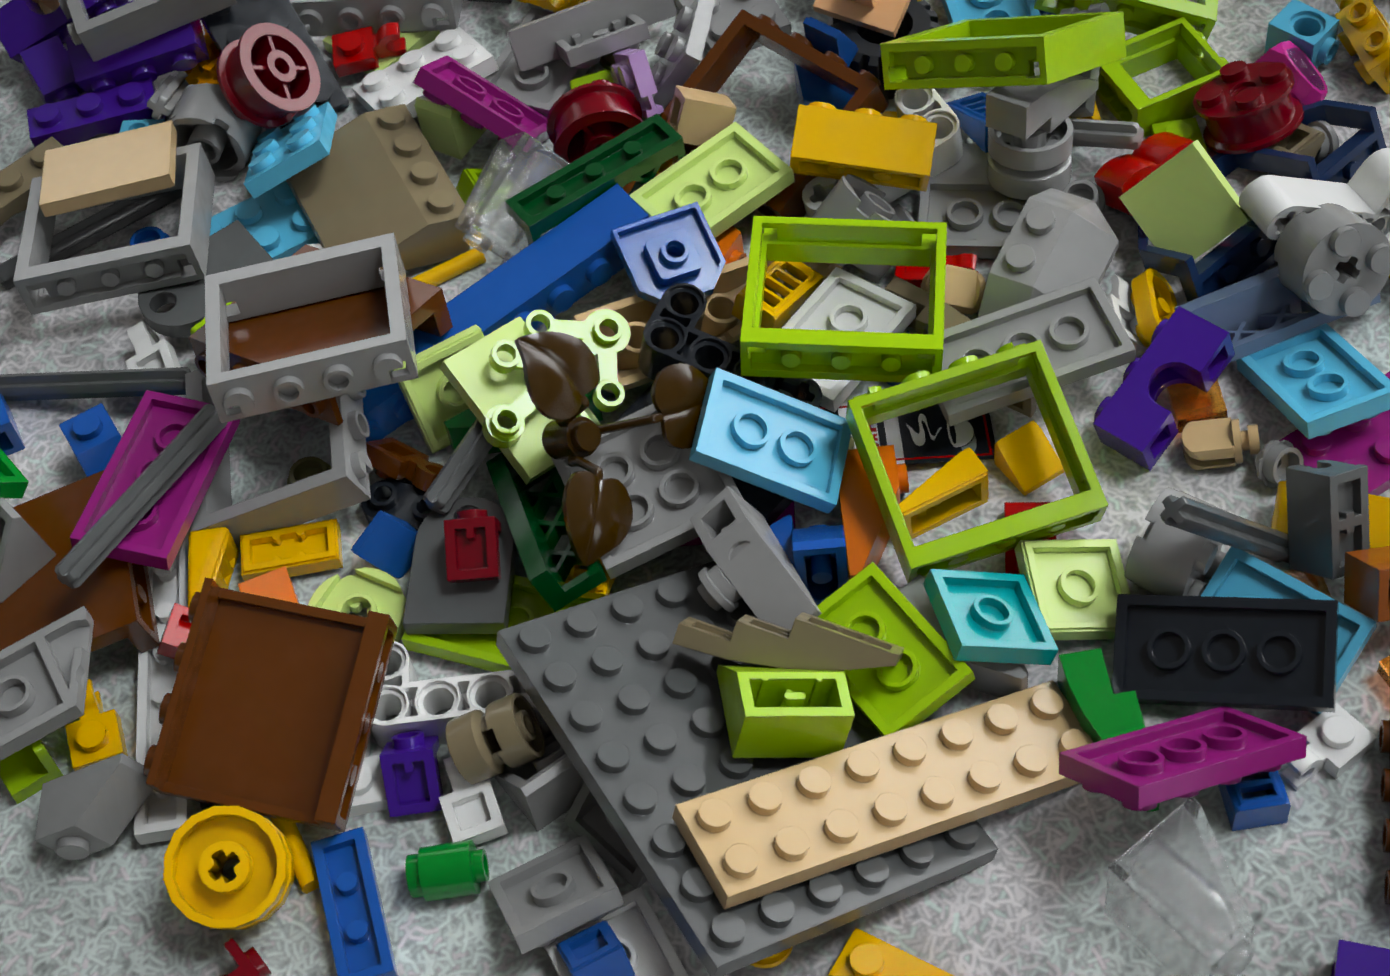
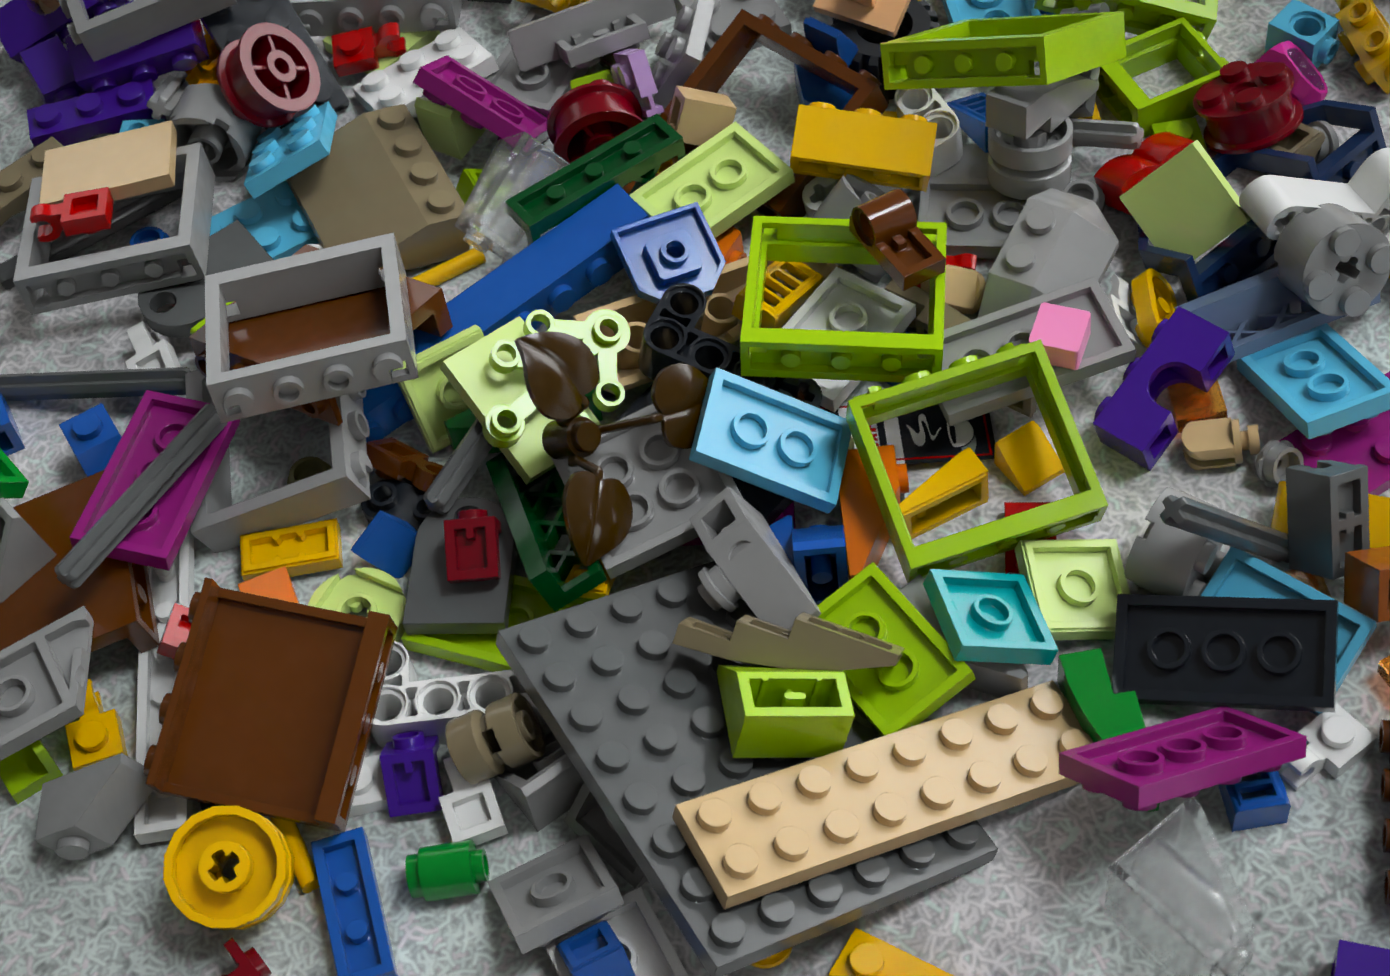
(78, 214): none -> red plate
(211, 556): yellow slope -> none
(891, 236): none -> reddish brown plate
(1063, 334): none -> bright pink piece

